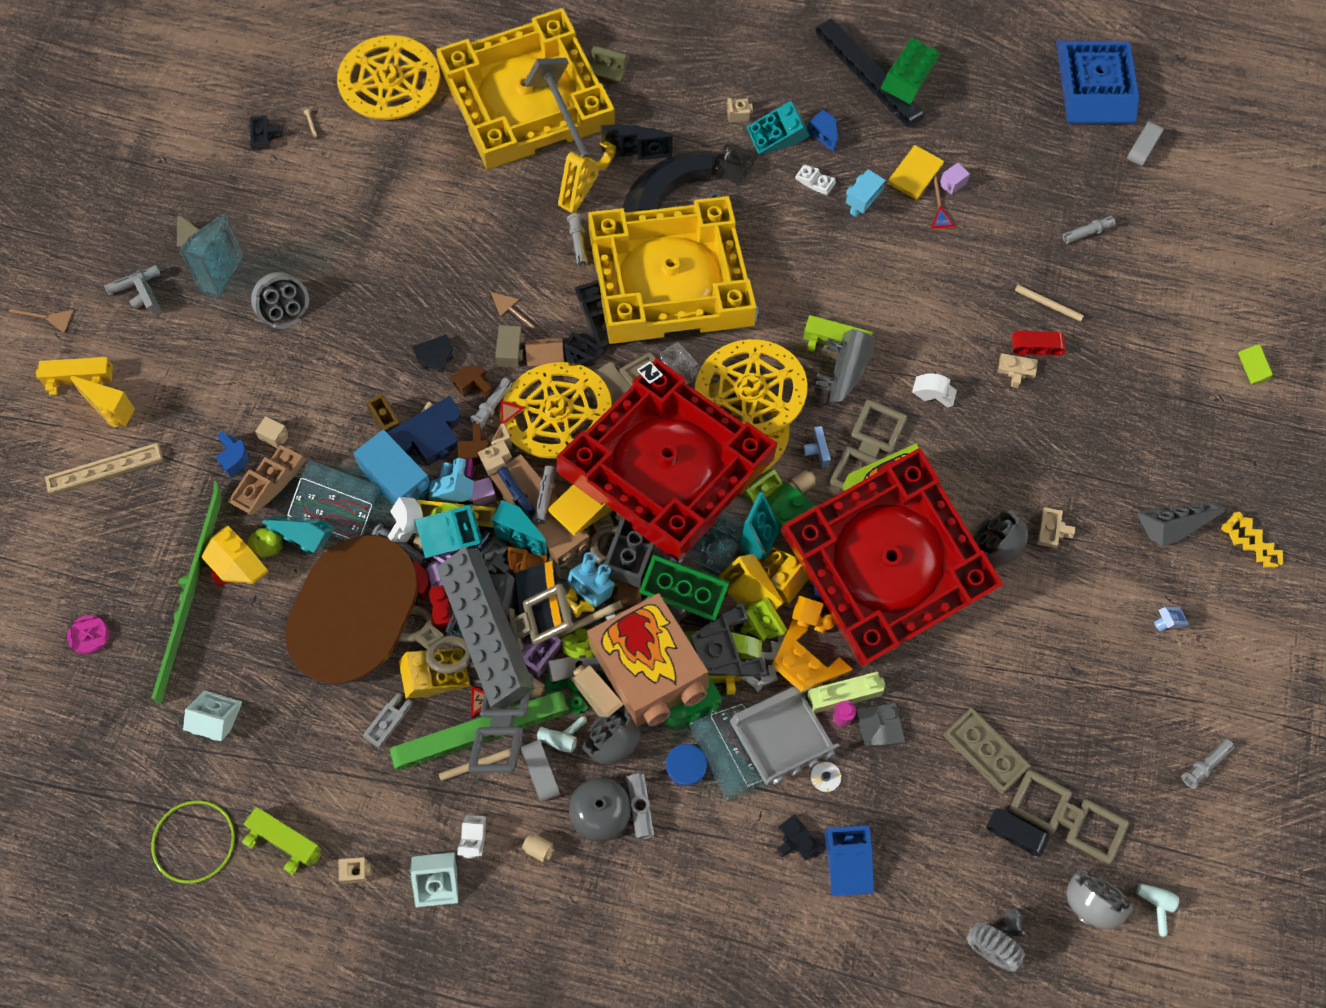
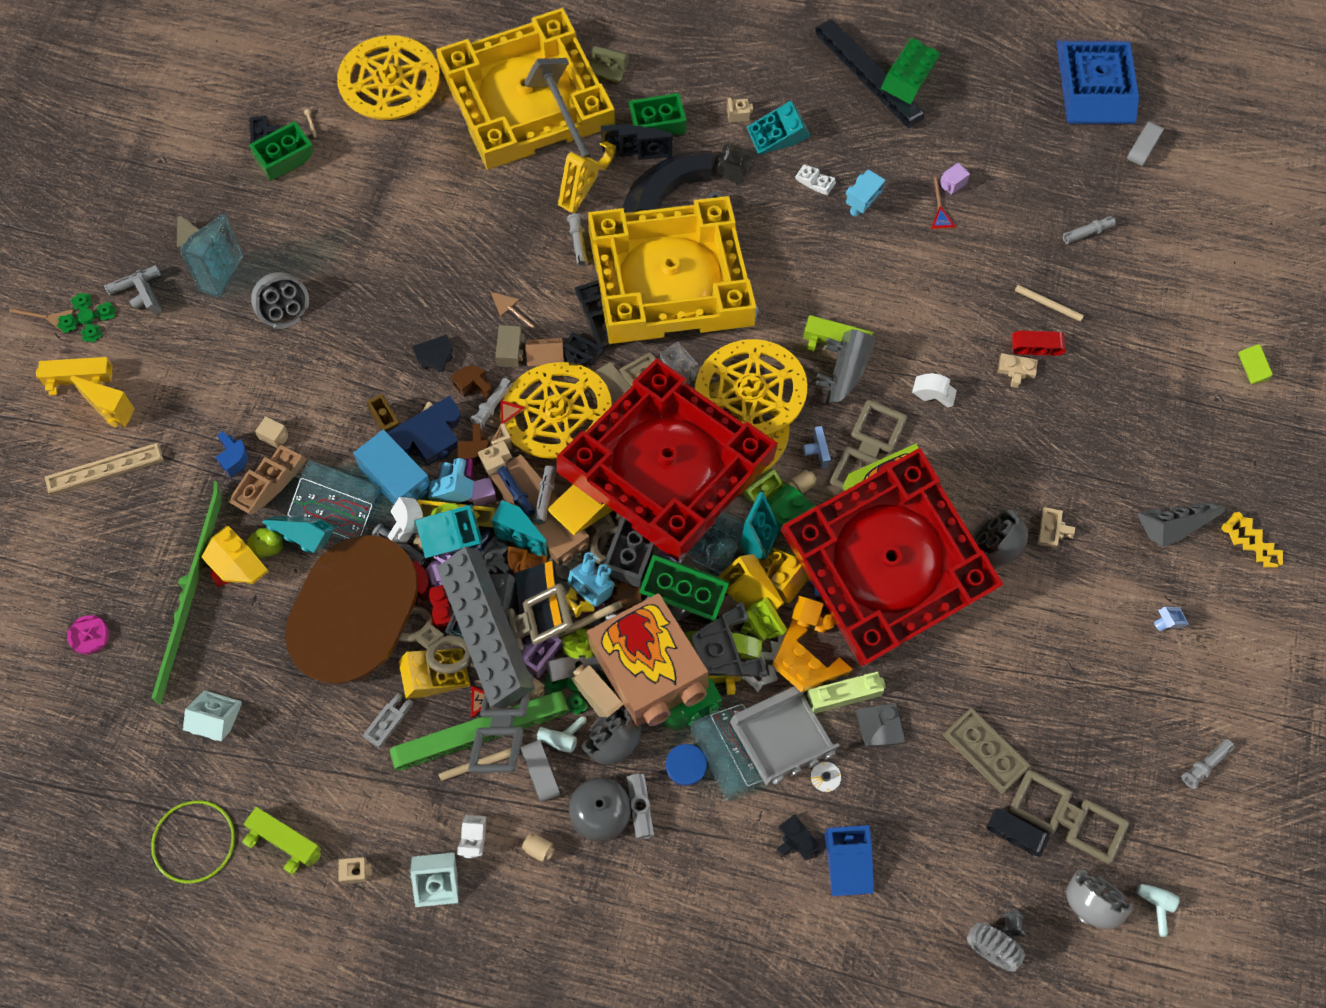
(86, 316): none -> green plant
(282, 150): none -> green brick
(649, 372): sticker -> none
(660, 112): none -> green brick
(824, 129): blue slope -> none
(844, 713): dark pink brick -> none
(915, 172): yellow tile -> none

